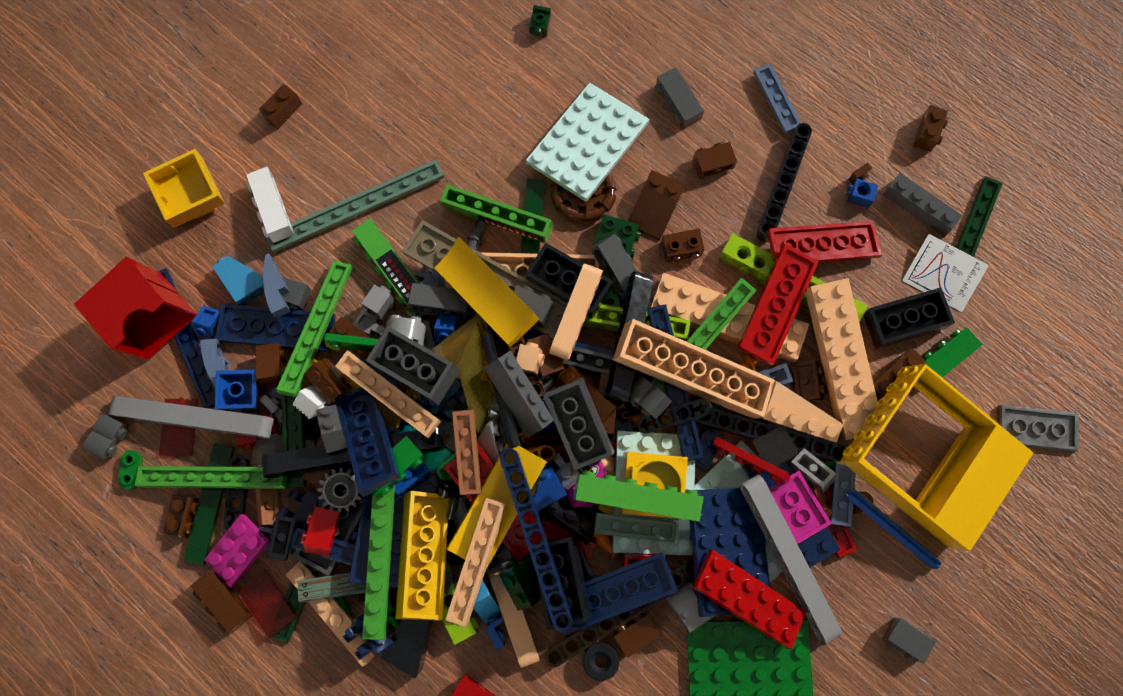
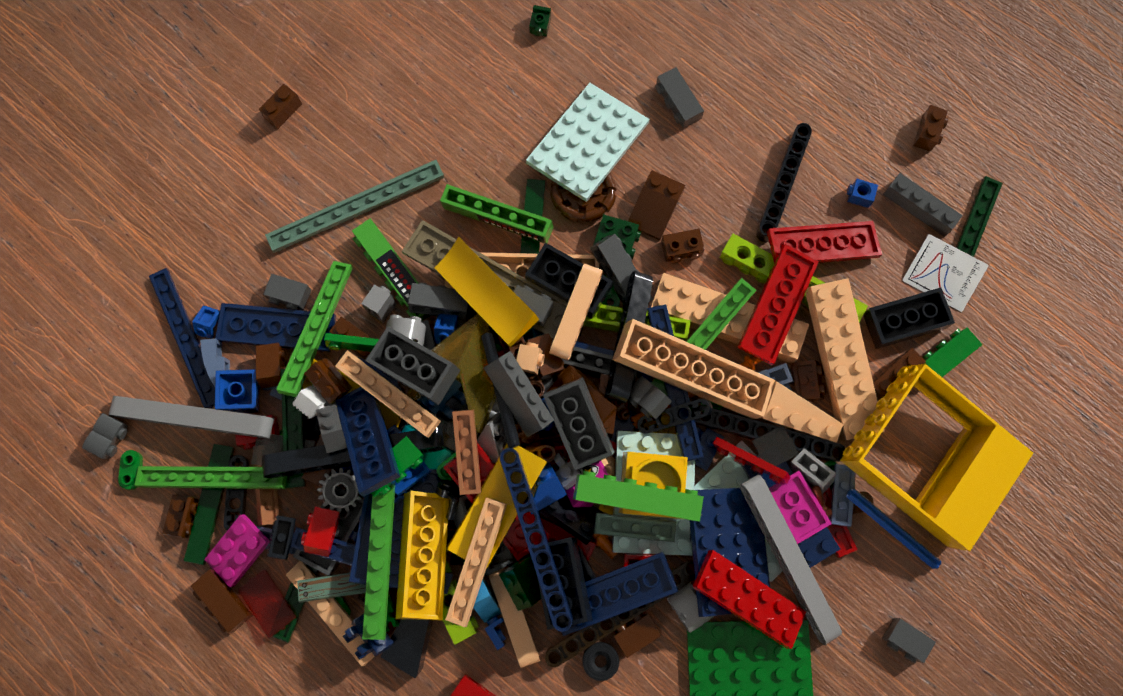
(135, 309): red piece -> none
(176, 439): clear red piece -> none
(184, 188): yellow container -> none
(239, 280): dark azure slope -> none
(270, 205): white brick -> none
(273, 405): light grey plate -> none
(274, 288): sand blue slope -> none
(307, 506): dark blue plate -> none
(368, 323): light grey plate -> none
(430, 279): sand blue plate -> none
(475, 237): dark grey pin -> none
(714, 159): reddish brown brick -> none
(777, 98): sand blue plate -> none
(861, 173): reddish brown plate -> none
(1041, 427): flat silver tile -> none

